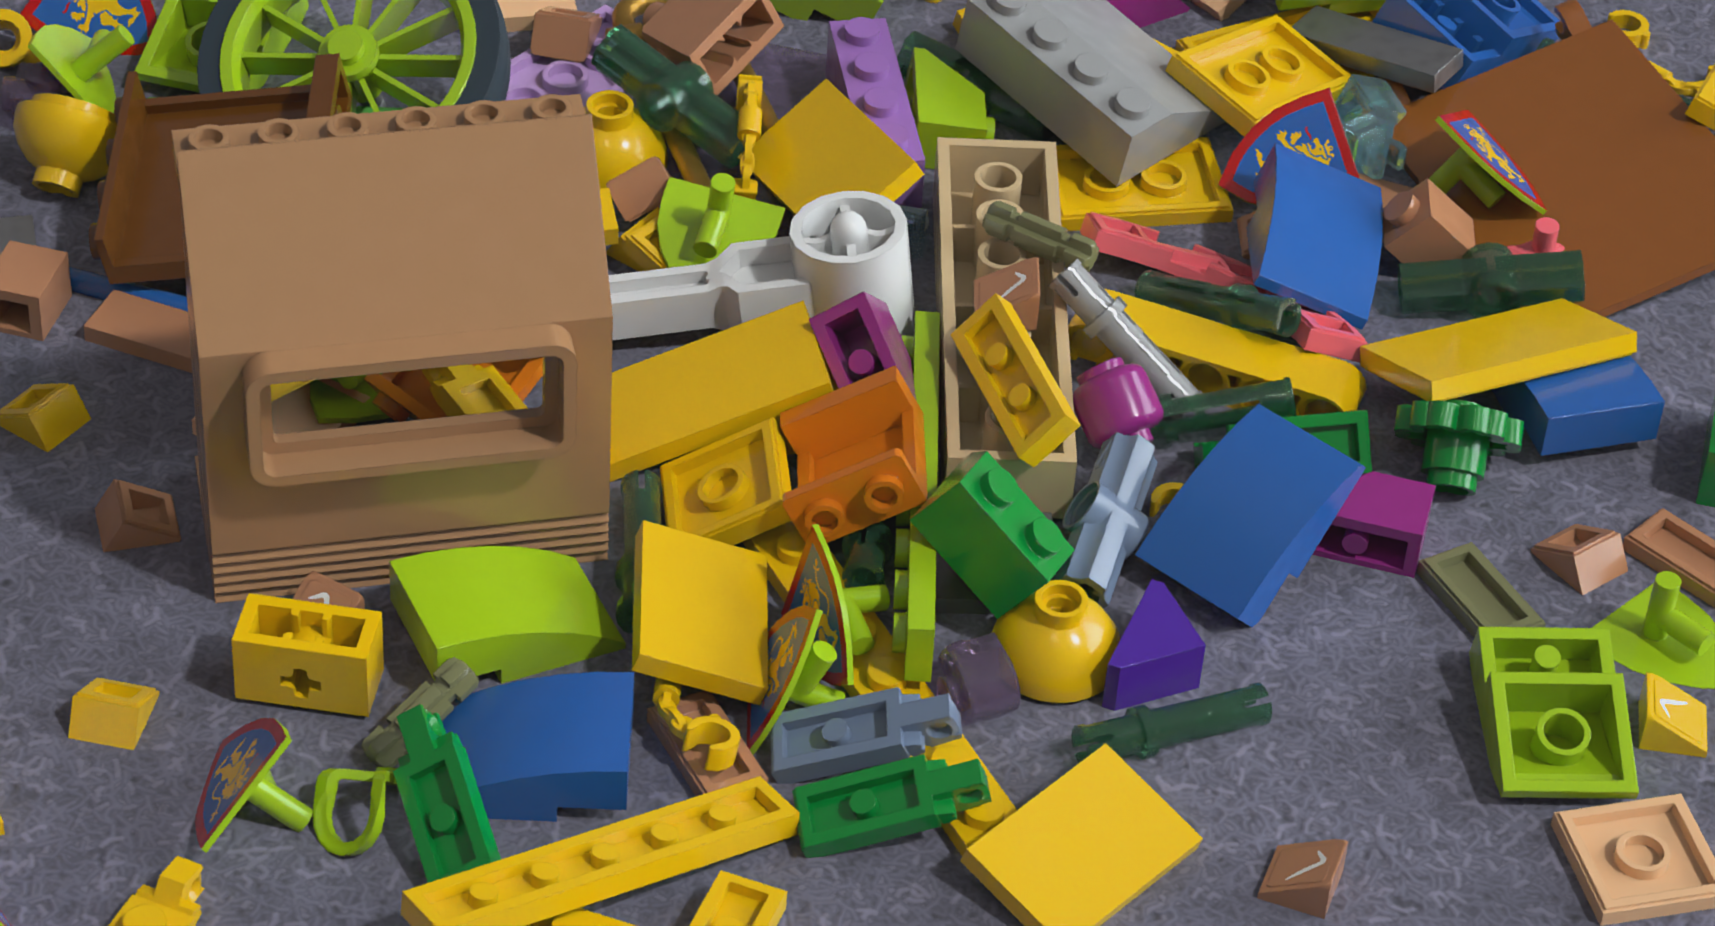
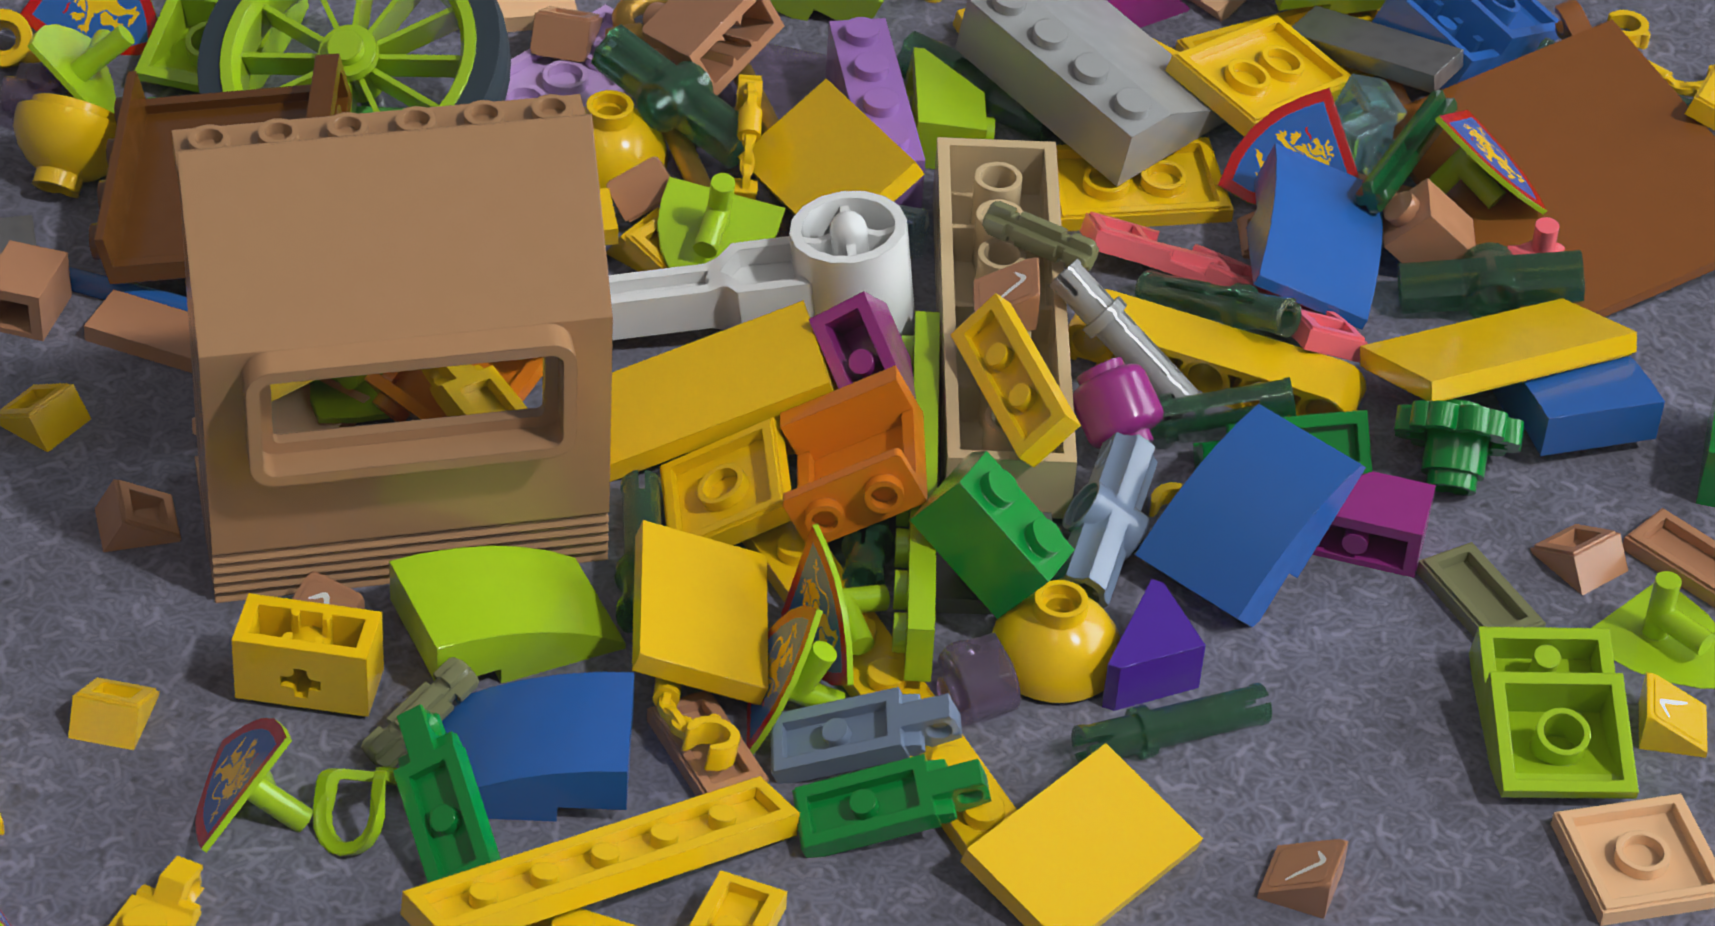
(1404, 153): none -> dark green axle

